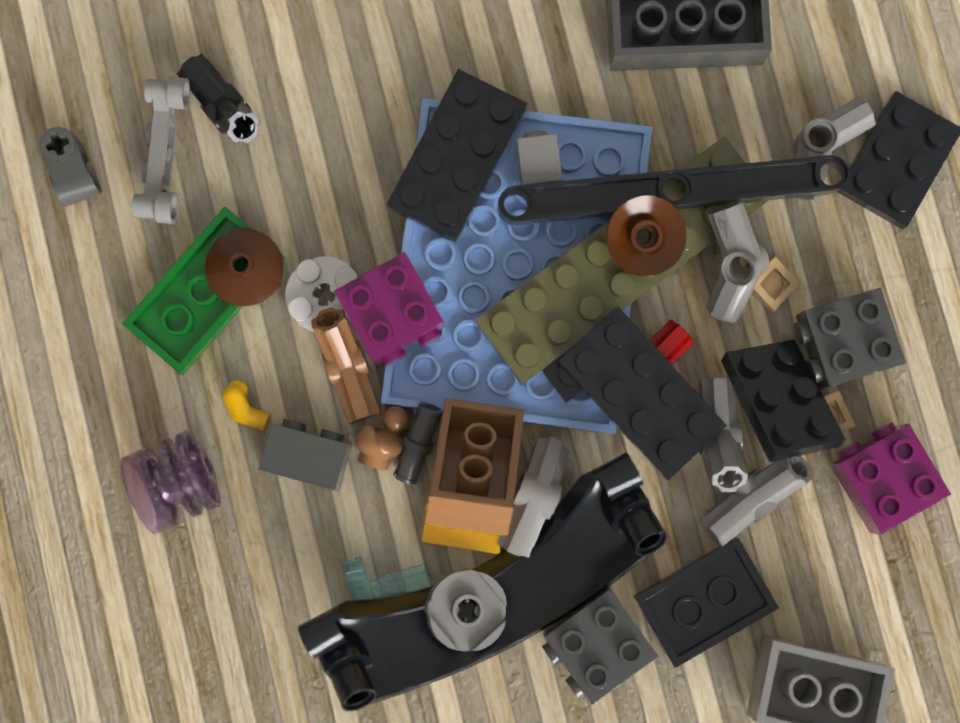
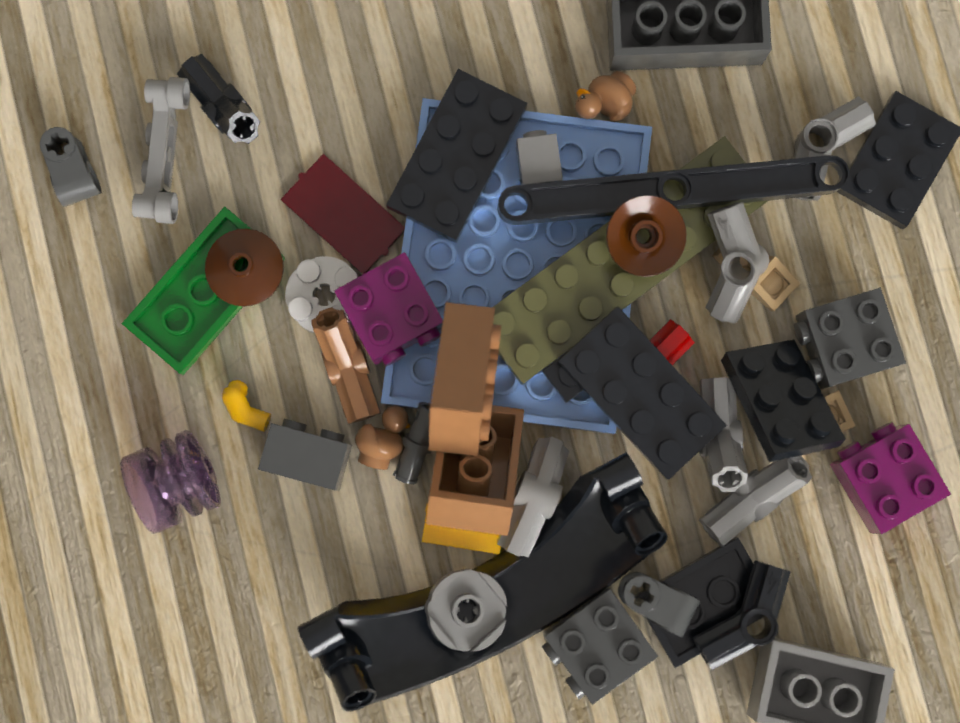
(343, 214): none -> dark red piece
(385, 586): clear light blue piece -> none
(464, 379): none -> medium nougat brick
(607, 95): none -> medium nougat animal
(663, 603): none -> dark grey piece
(731, 637): none -> black piece

